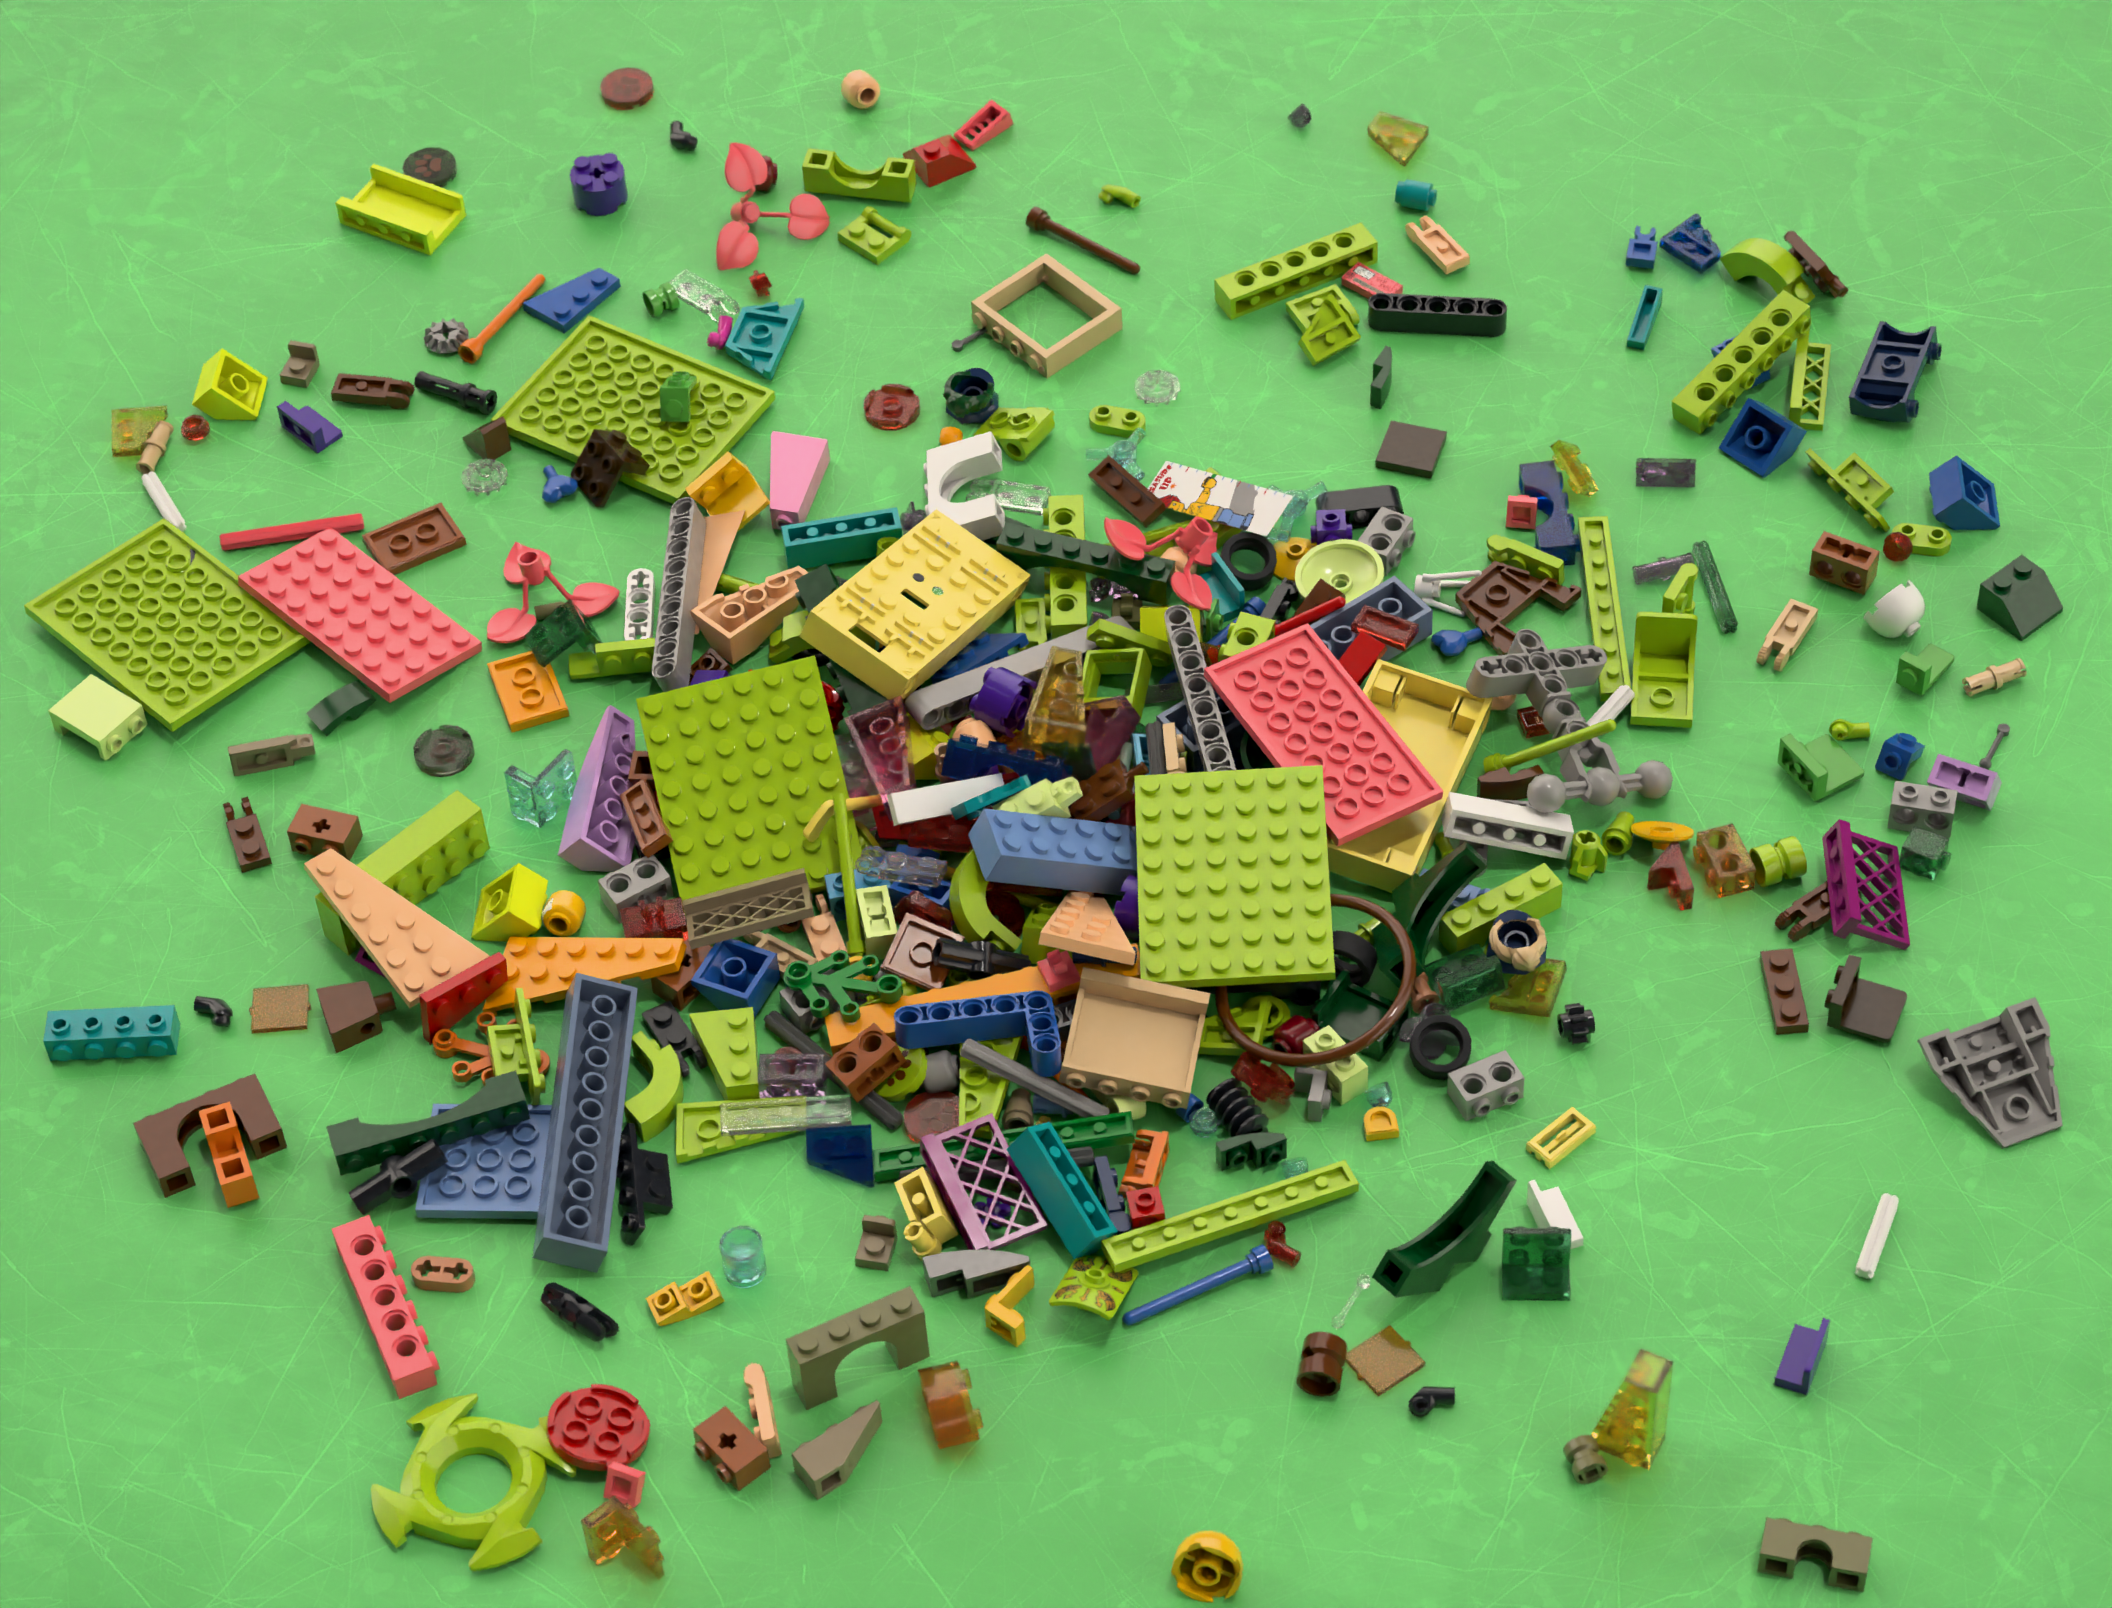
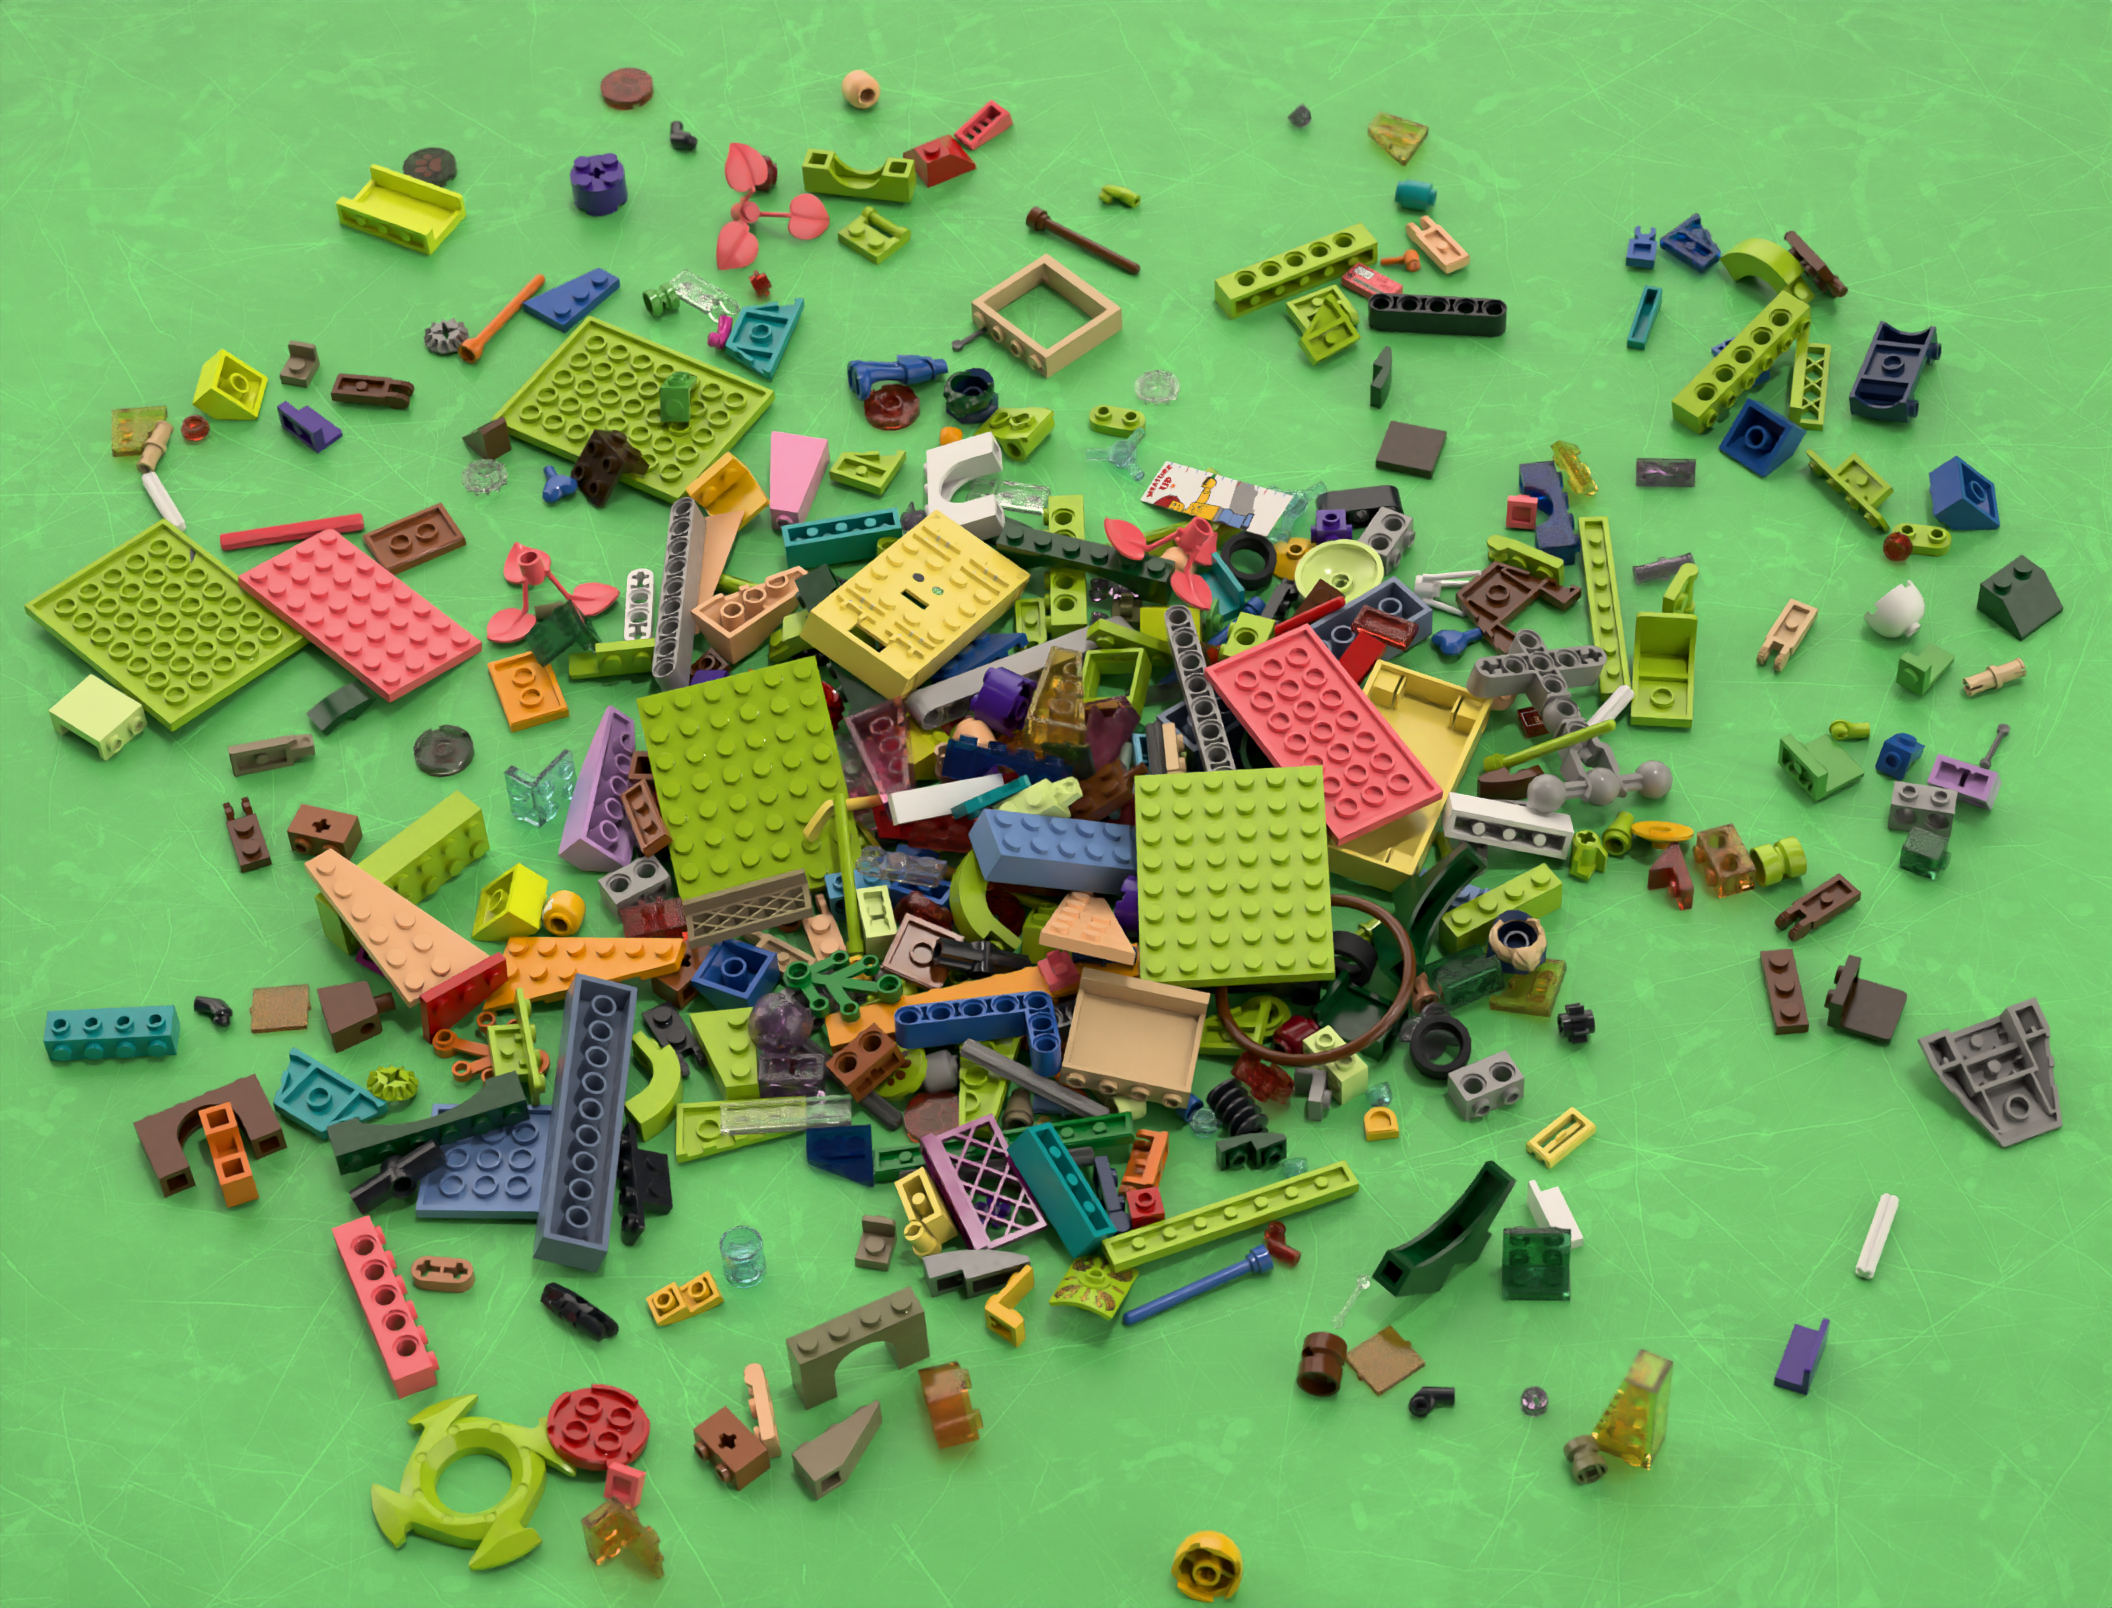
(321, 1097): none -> teal wing
(402, 1088): none -> lime gear
(465, 394): black pin -> none
(779, 1025): none -> cylinder
(867, 470): none -> lime wing
(906, 370): none -> blue piece
(1127, 491): reddish brown plate -> none
(1409, 258): none -> orange hand
(1527, 1401): none -> hinge
(1715, 587): clear green axle -> none
(1790, 1542): olive arch -> none
(1844, 562): brick -> none
(1844, 885): magenta fence -> none

